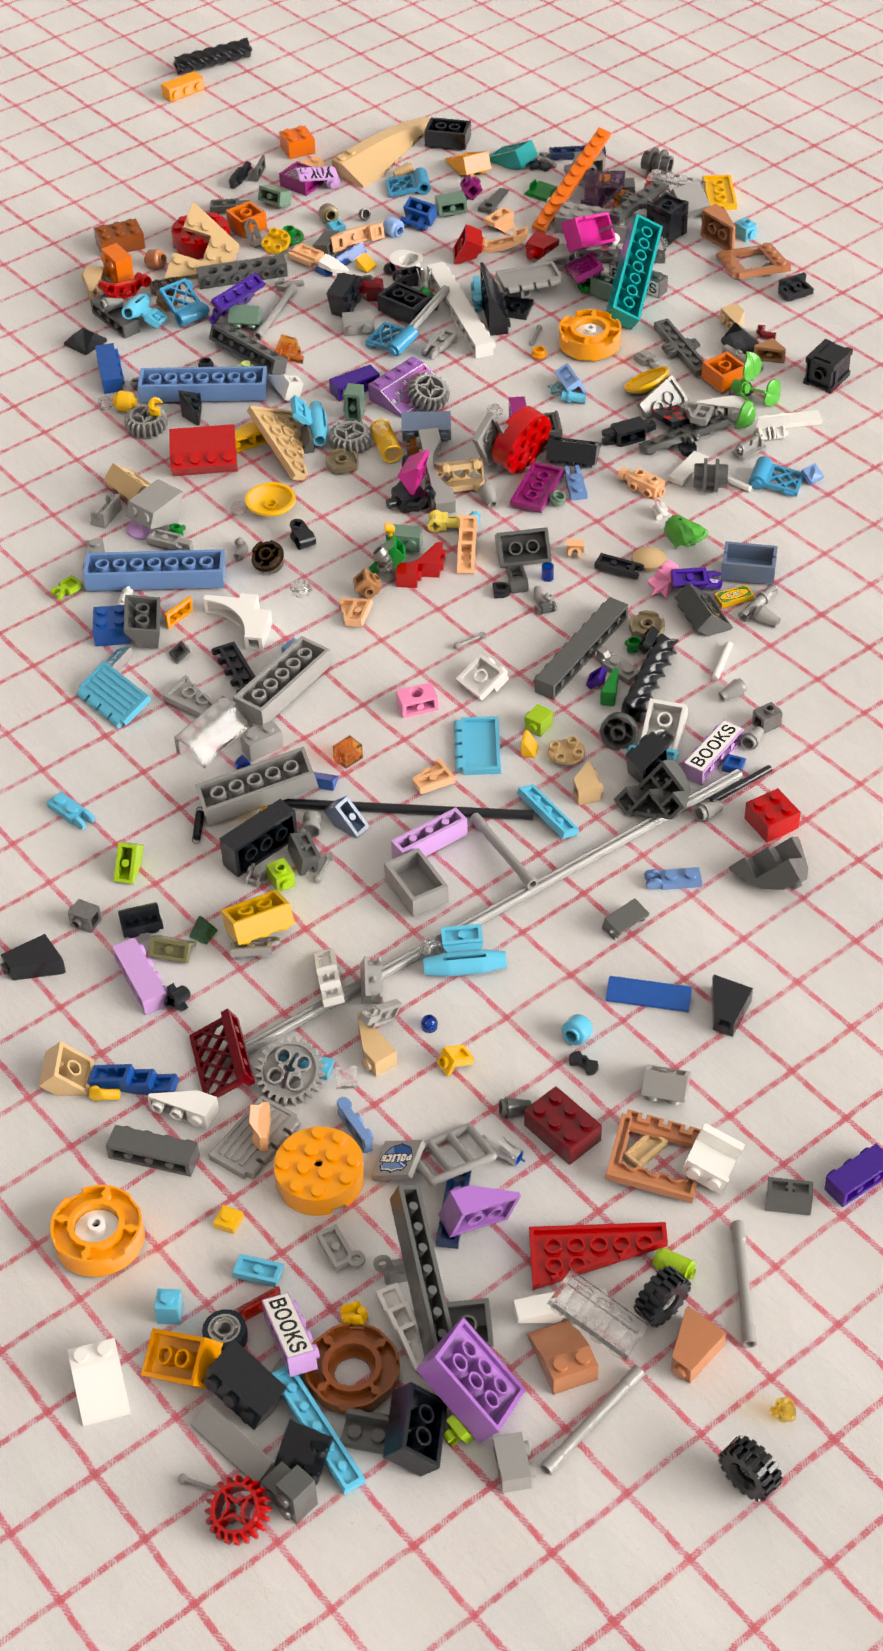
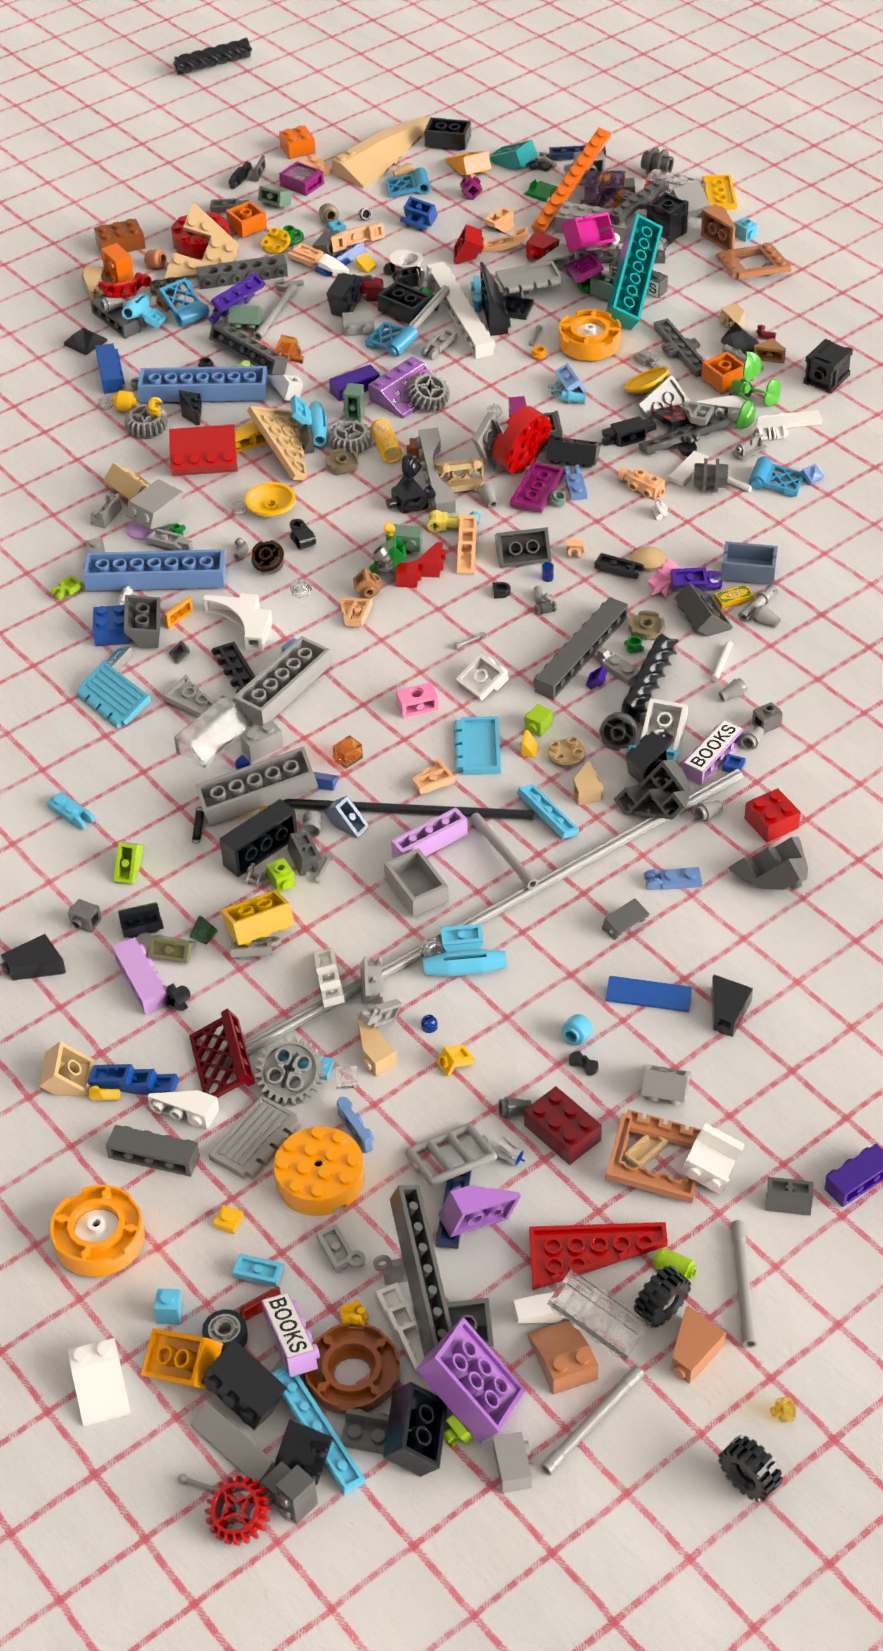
(182, 86): light orange brick -> none
(250, 234): dark grey beam -> none
(260, 1122): light nougat slope -> none
(325, 173): lavender door -> none
(393, 227): light blue head -> none
(398, 1160): tile -> none
(414, 470): dark pink slope -> none
(415, 421): sand blue piece -> none
(451, 203): sand green brick -> none
(492, 203): dark grey piece -> none
(517, 578): dark grey slope -> none
(609, 691): green slope -> none
(648, 639): black beam -> none
(683, 531): bright green piece -> none
(741, 784): black bar -> none
(794, 287): black bracket -> none

